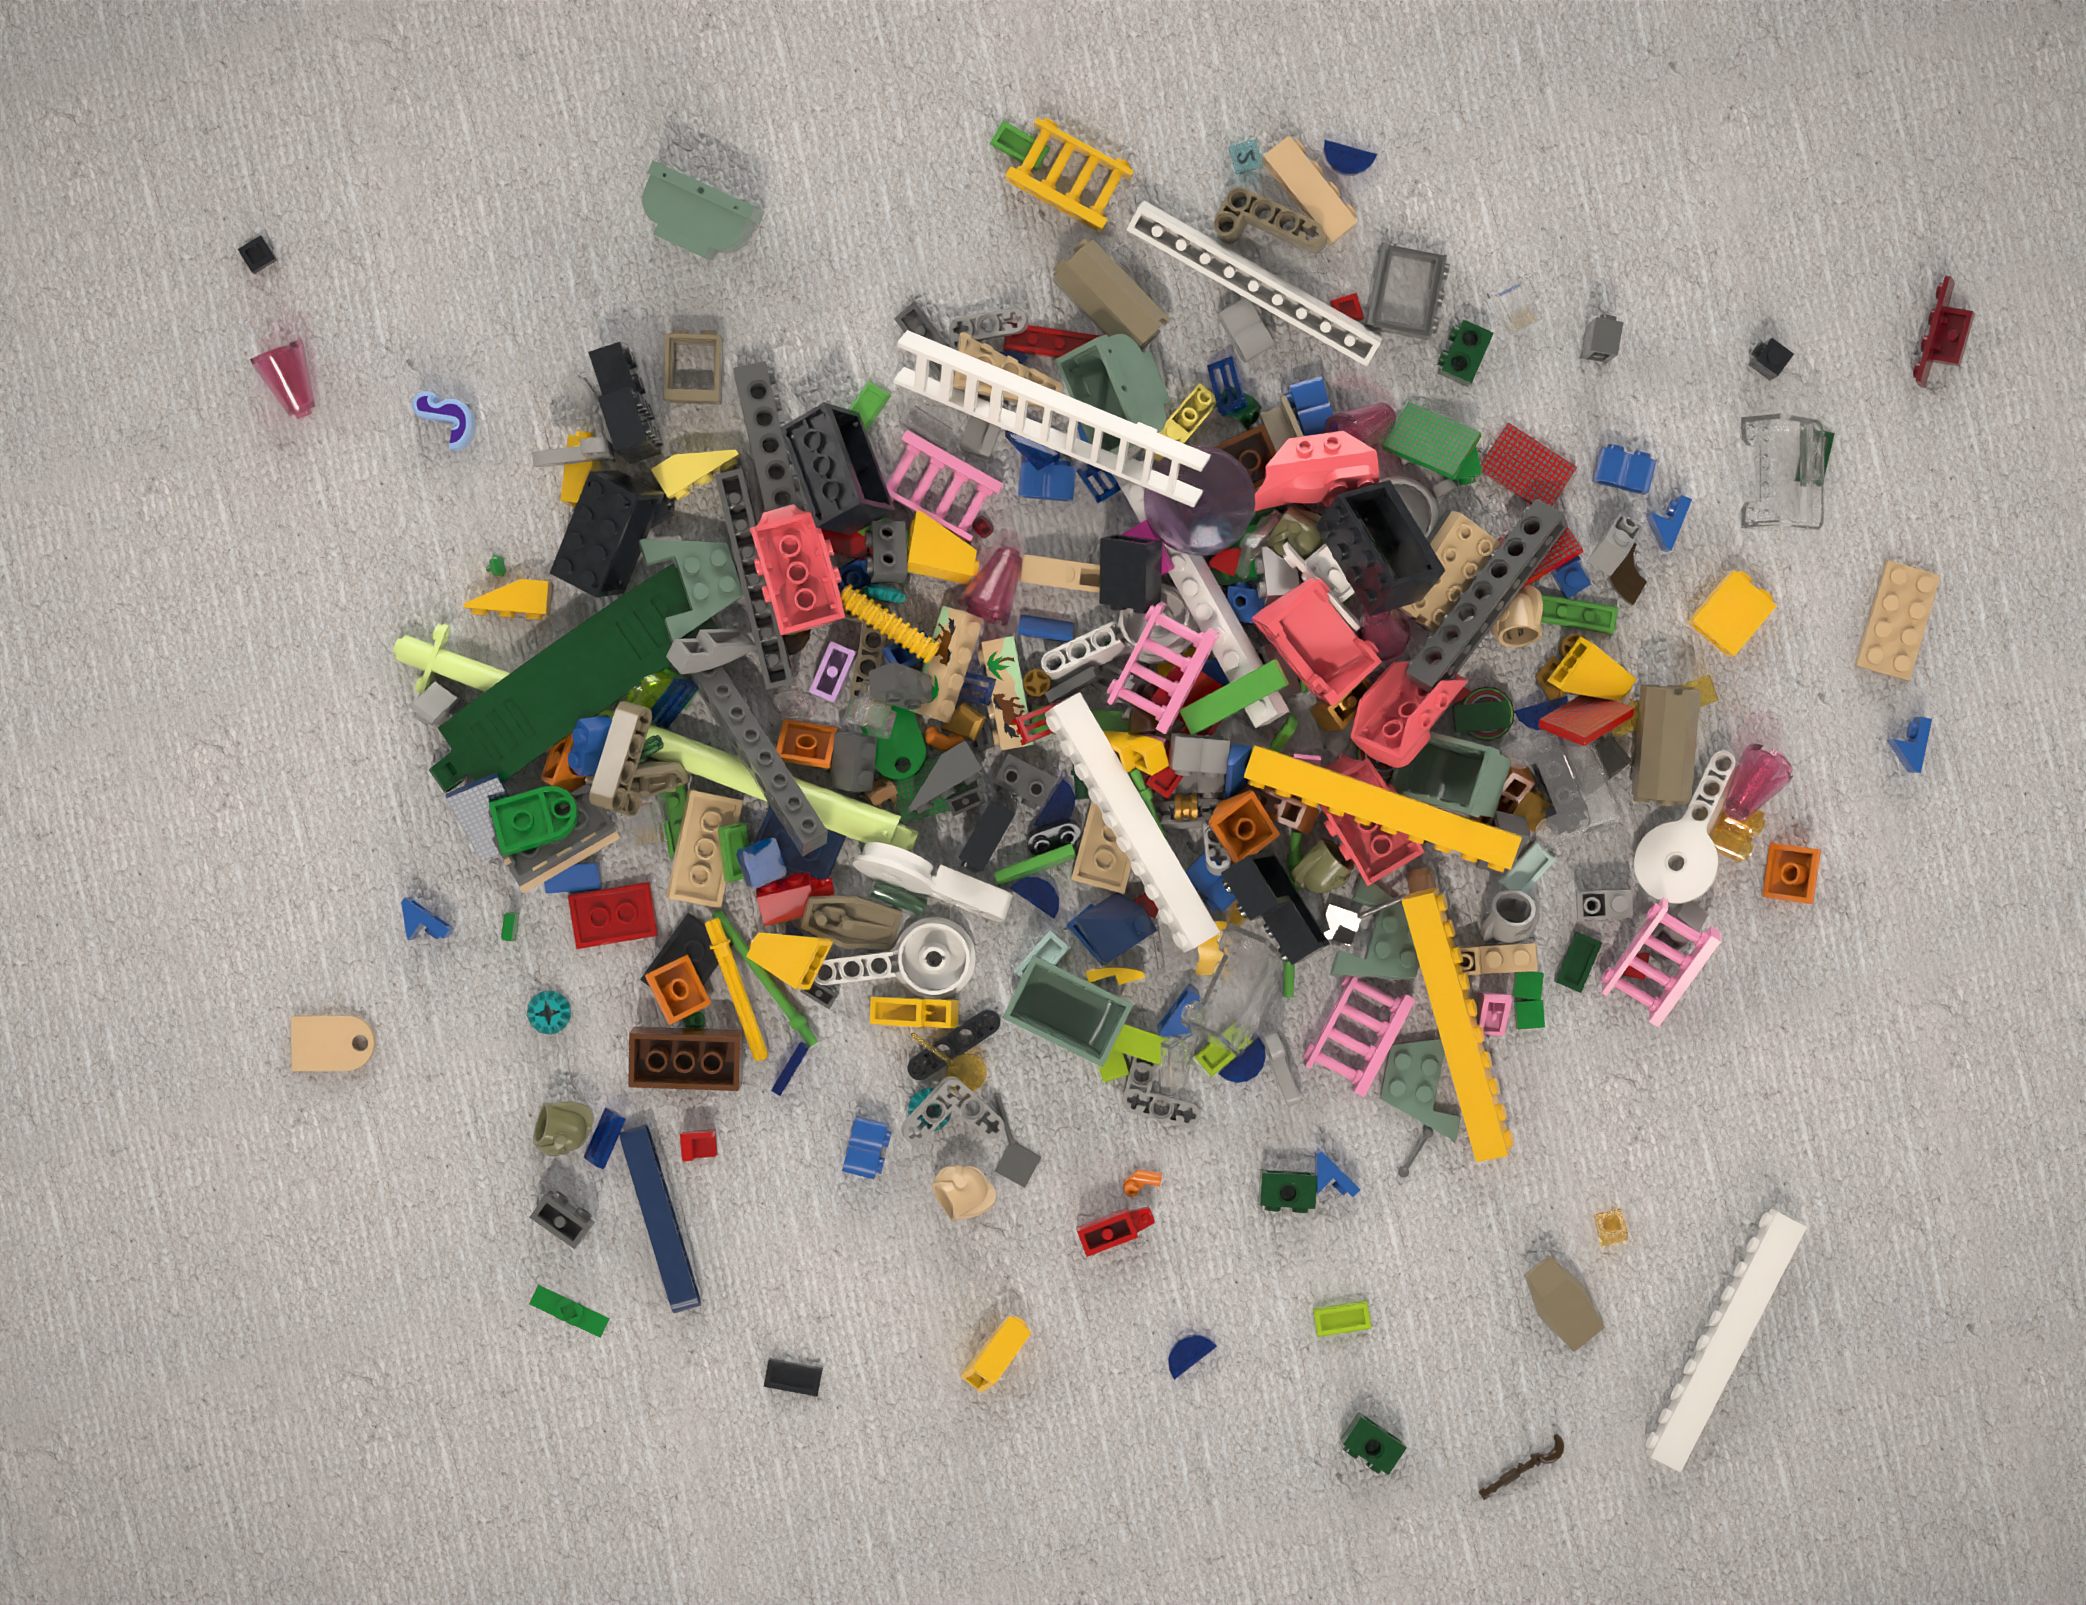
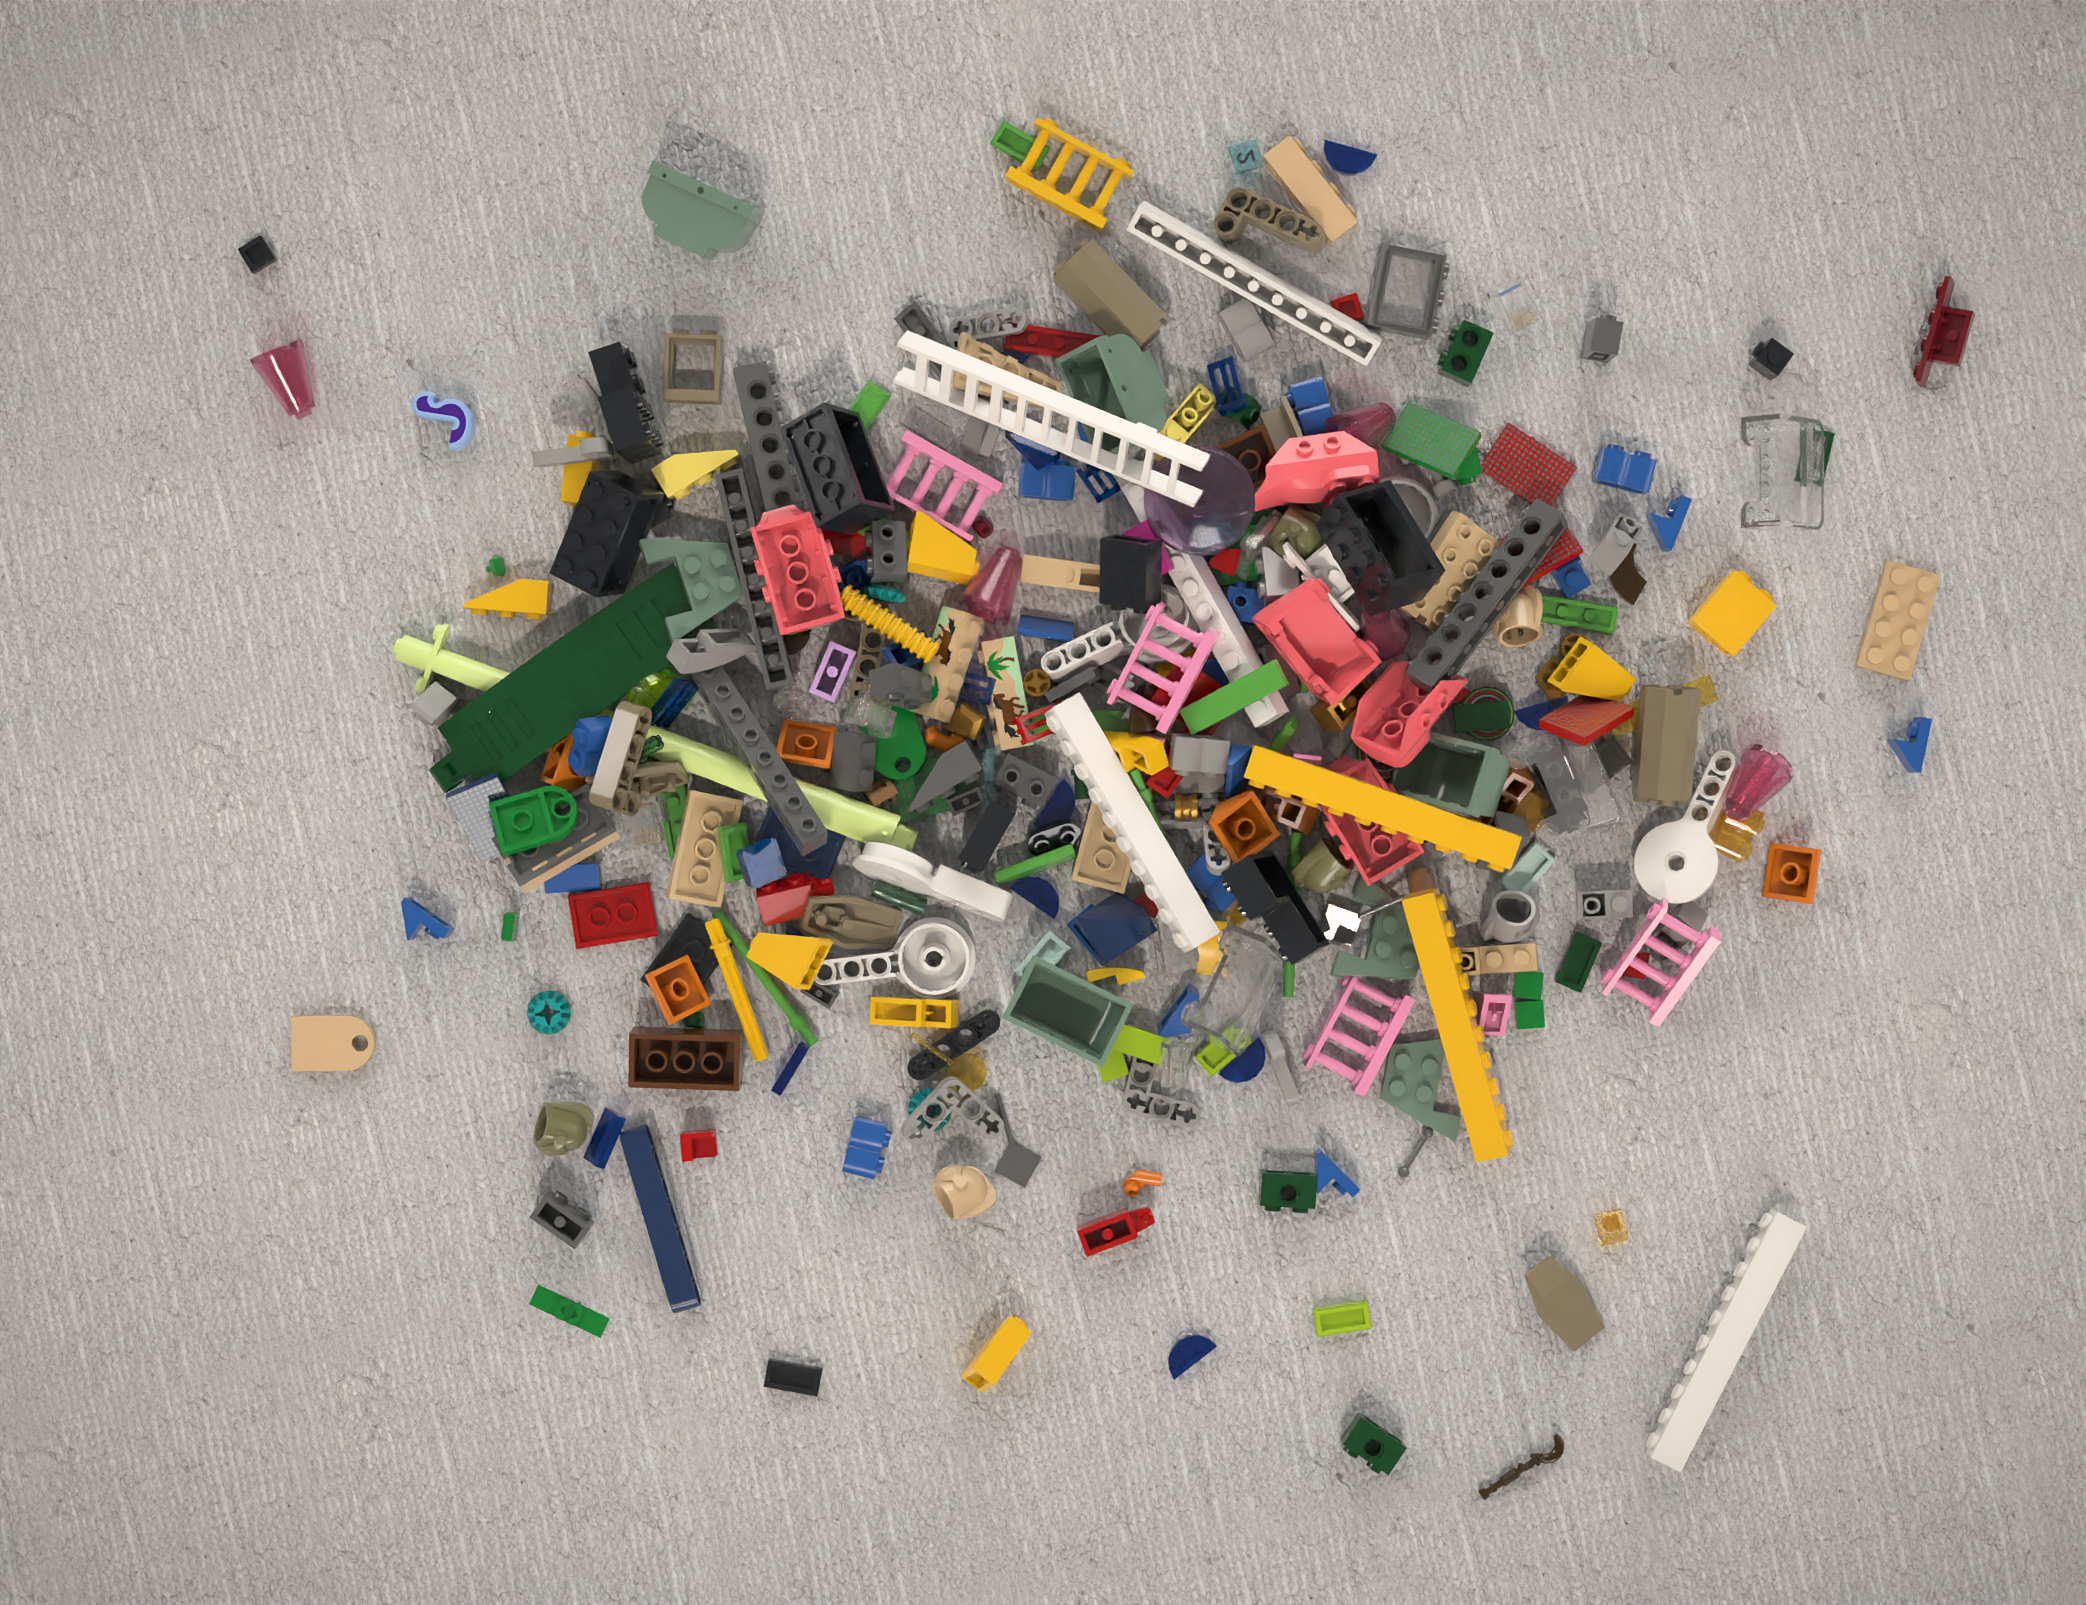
(988, 767): none -> clear light blue tile

